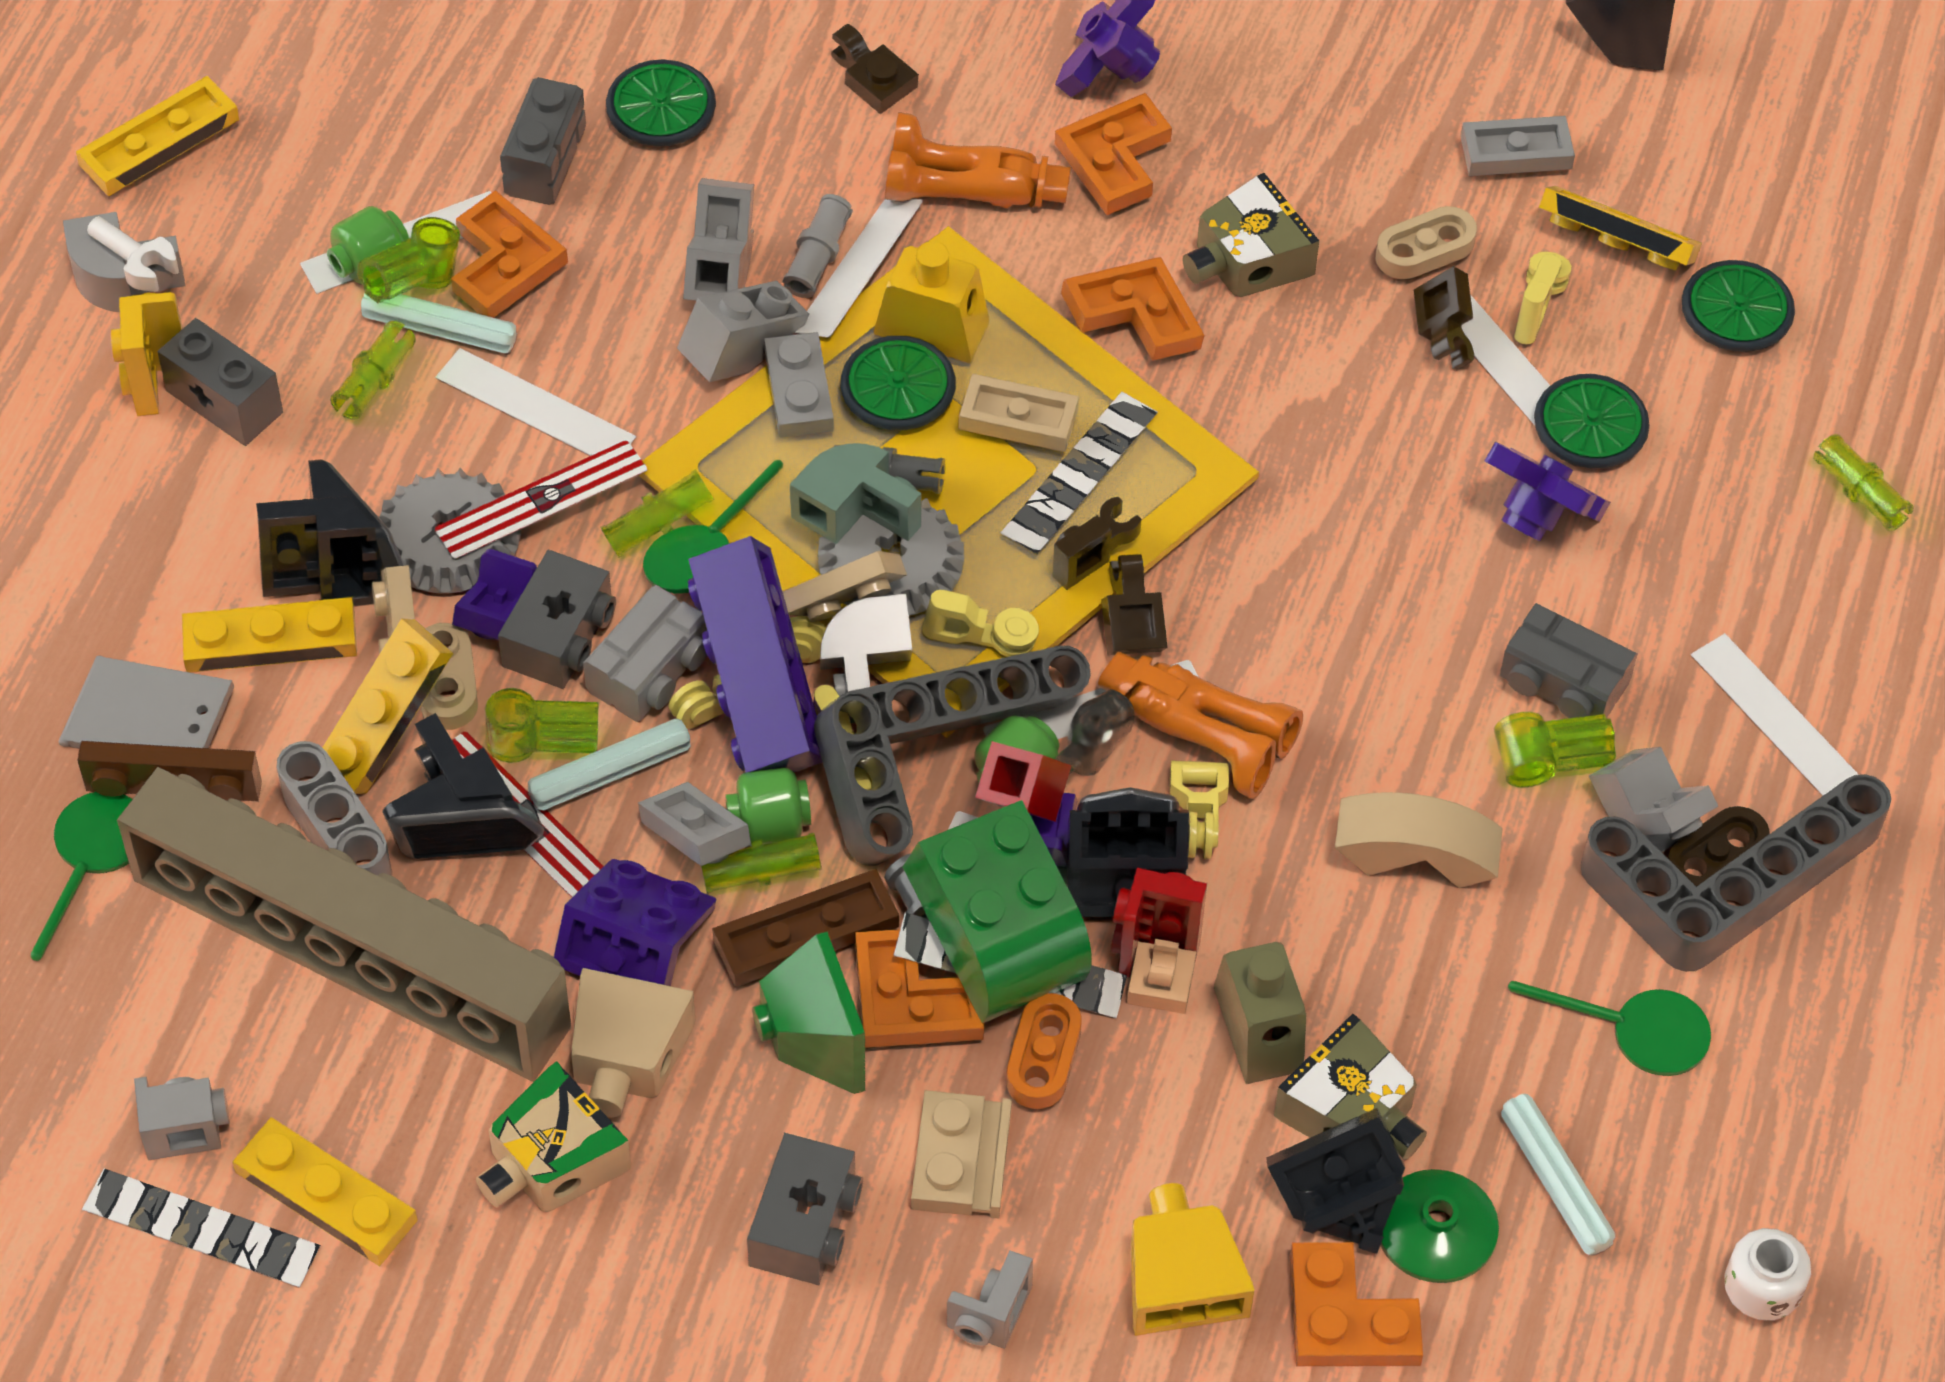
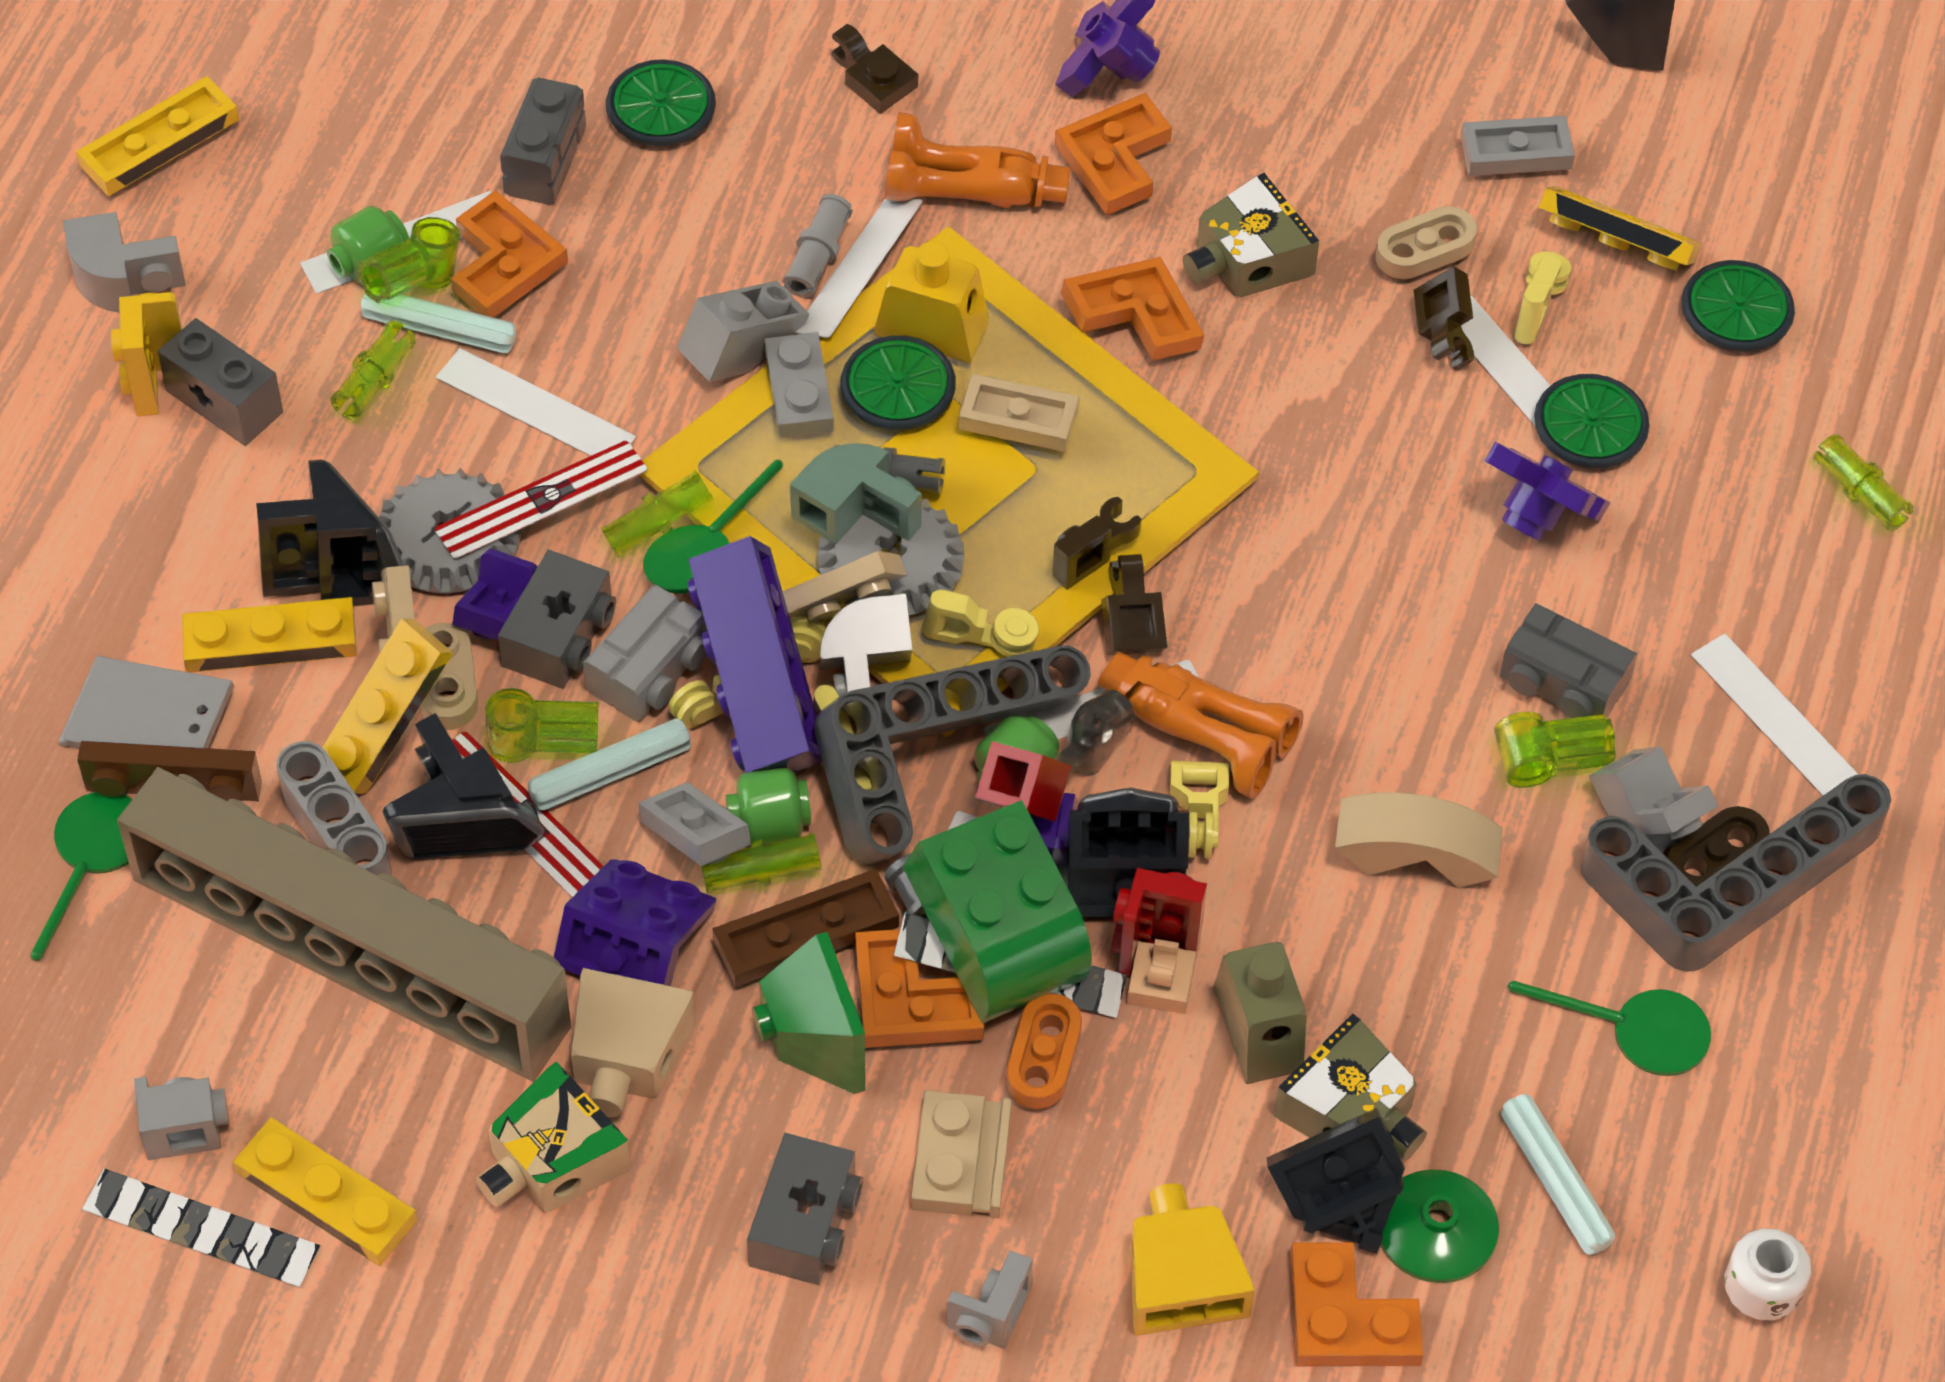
(137, 255): white bar -> none
(722, 239): light grey brick -> none
(1079, 473): sticker -> none

